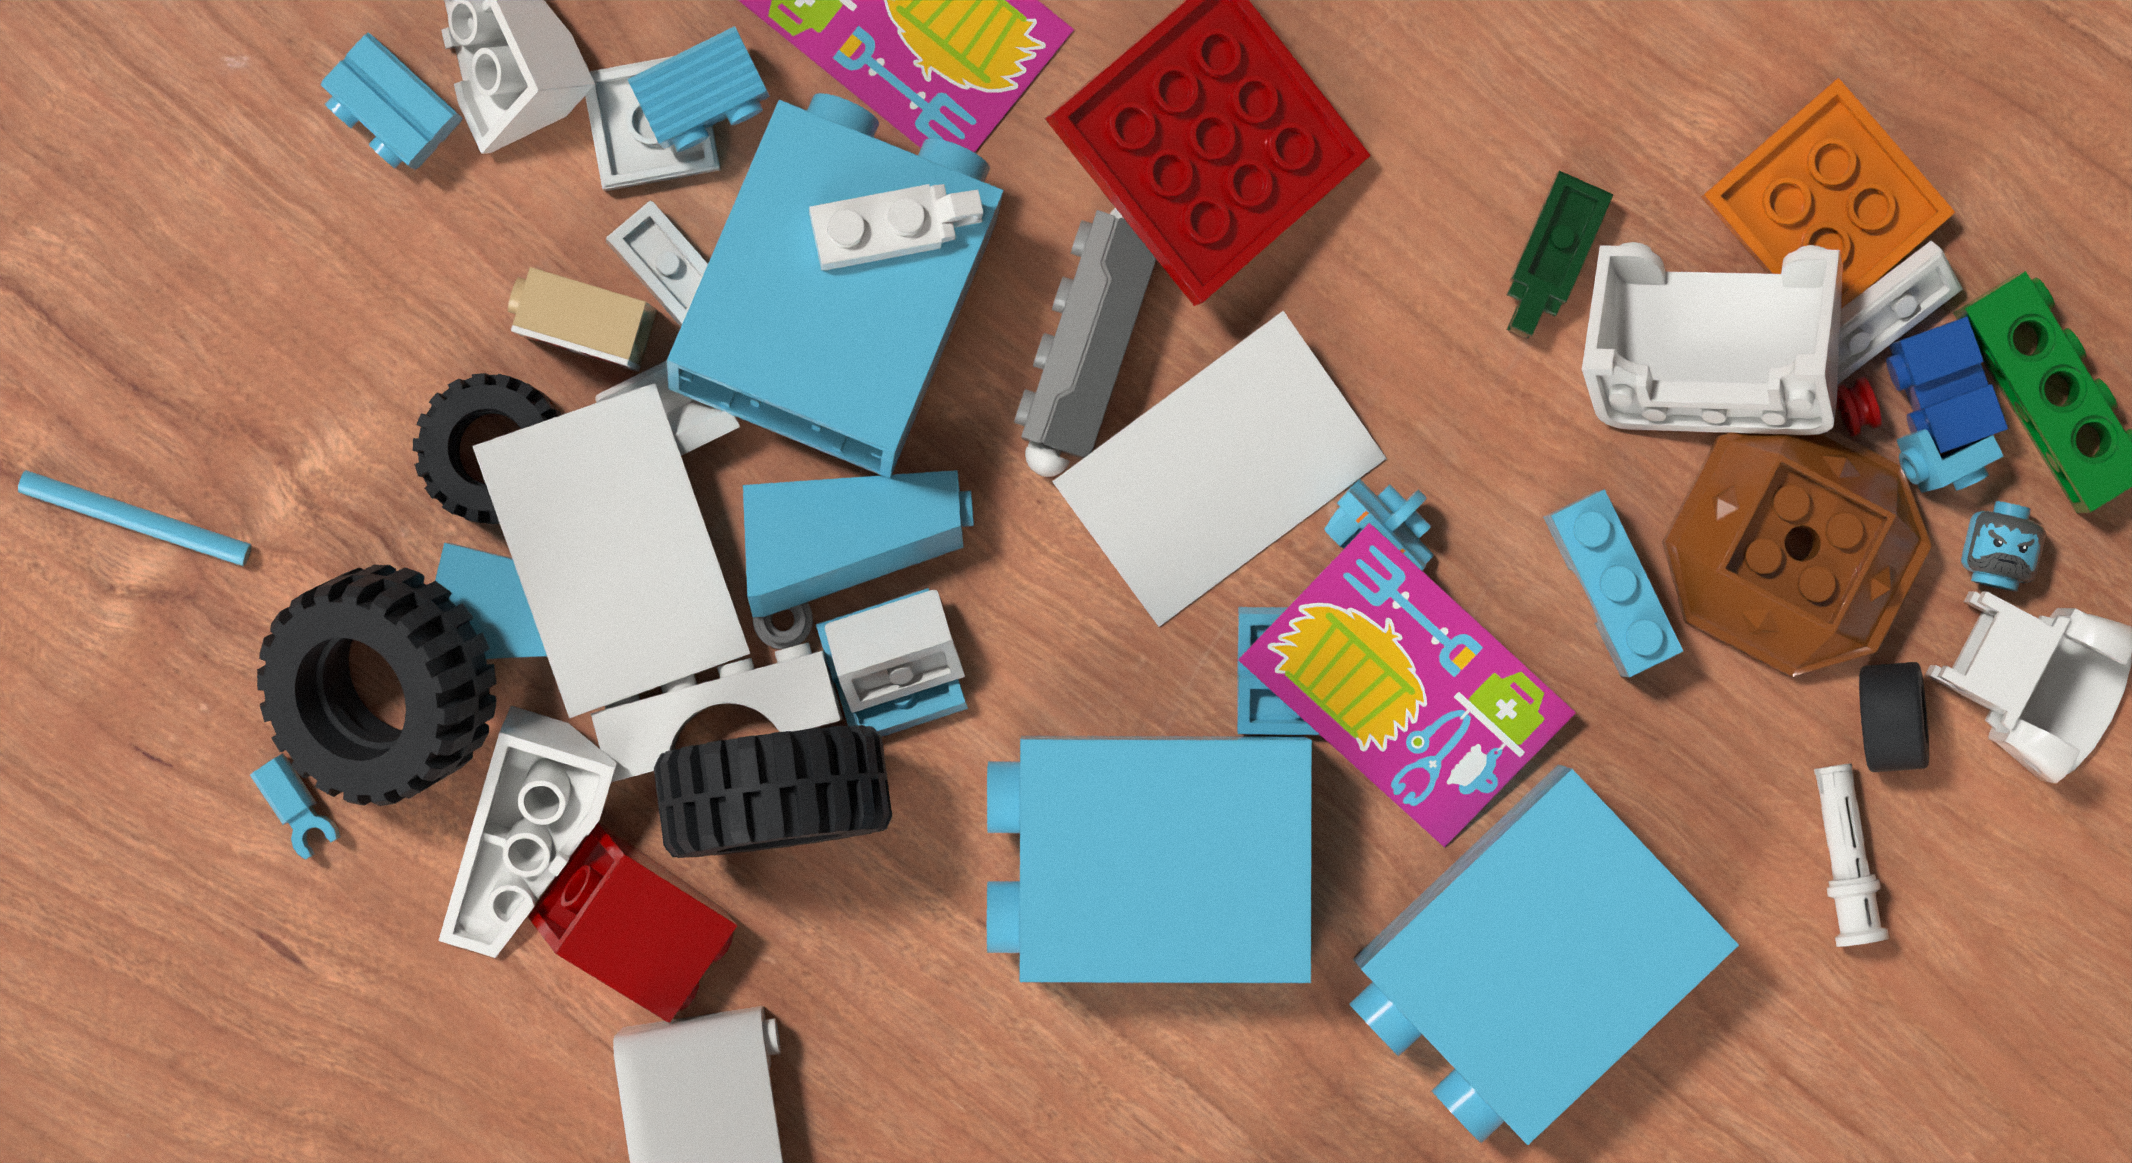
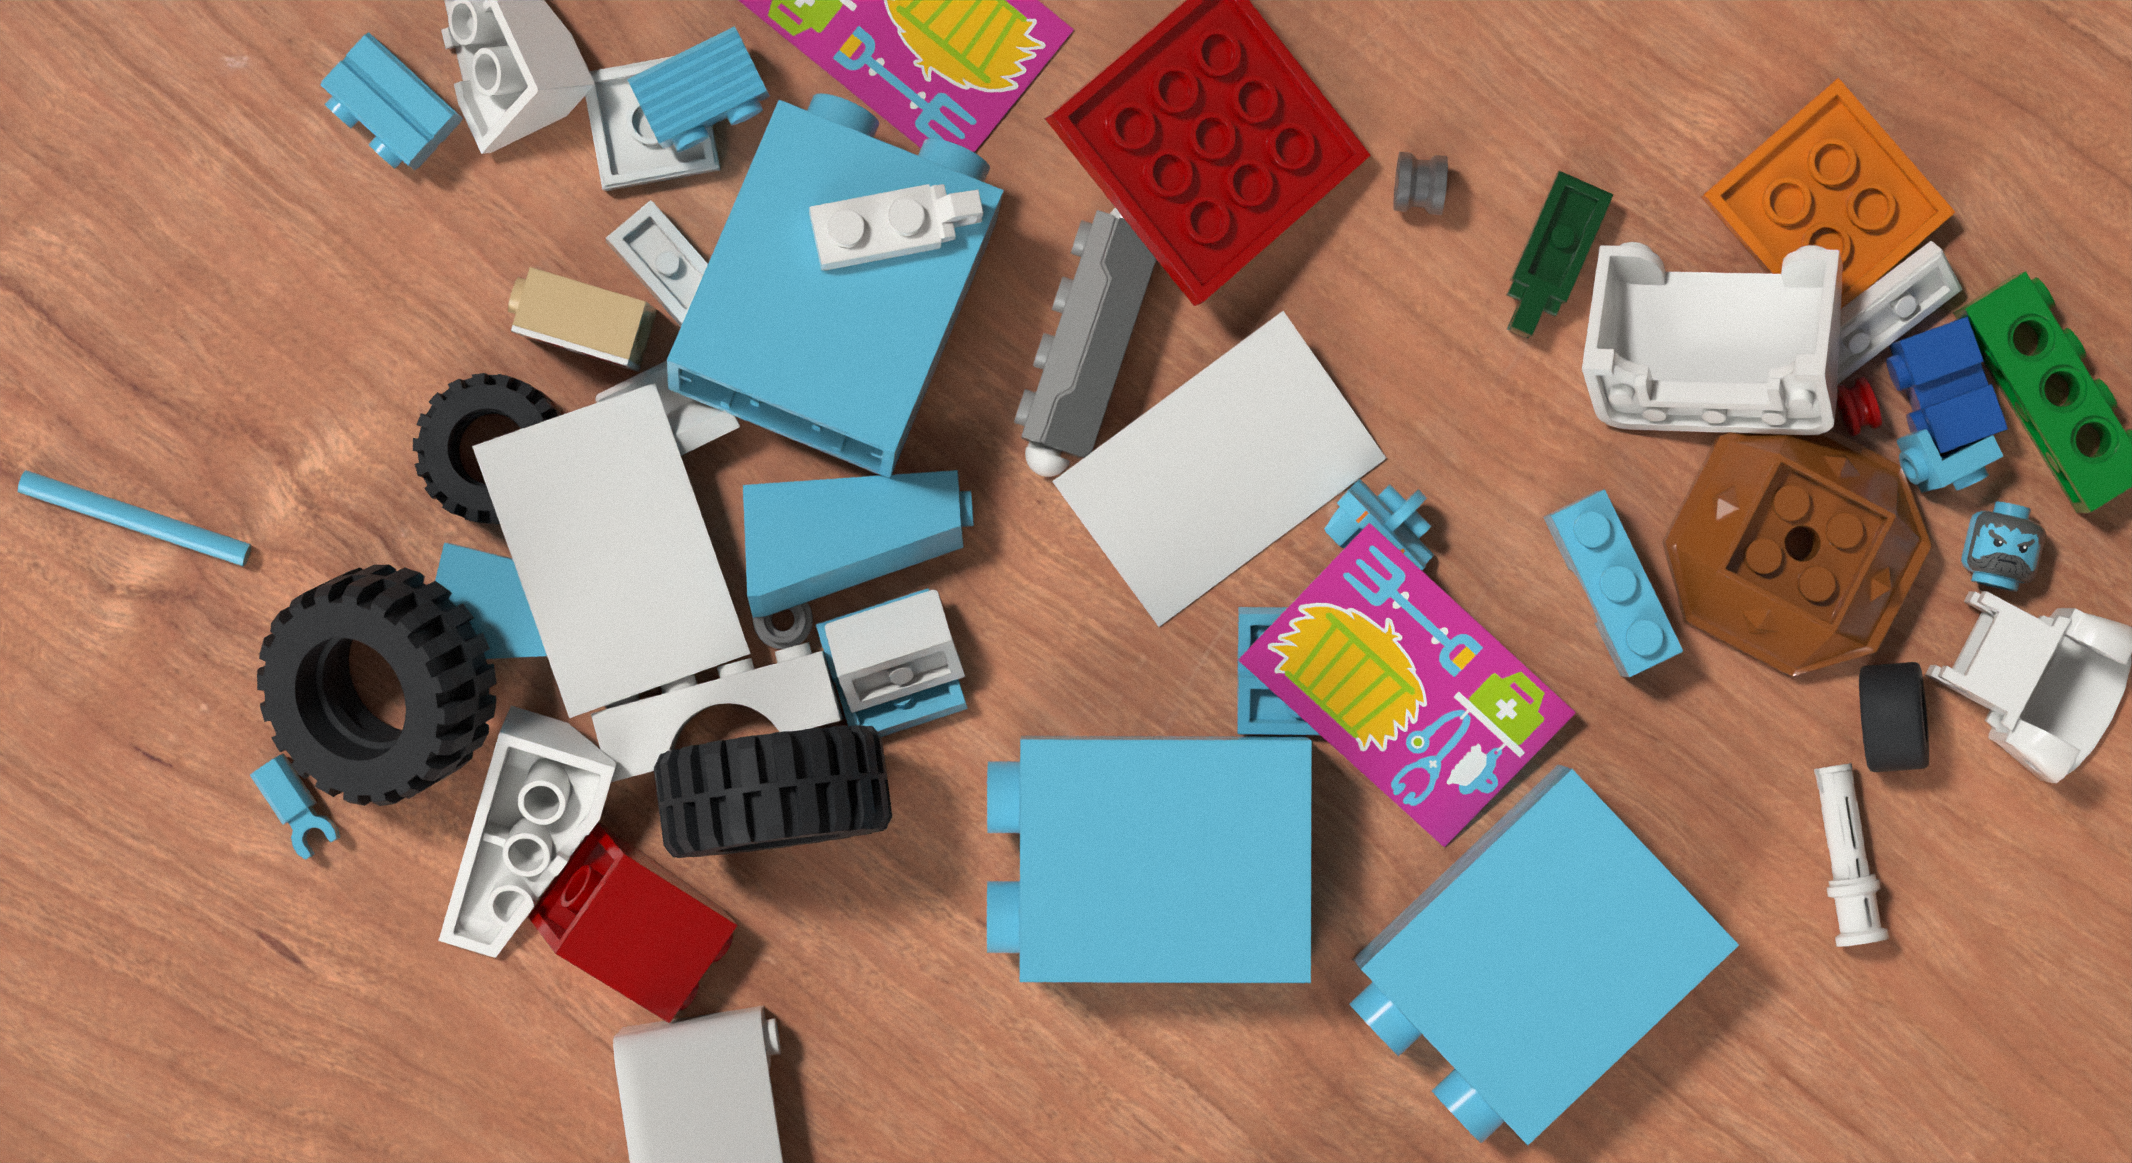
(1420, 183): none -> flat silver wheel

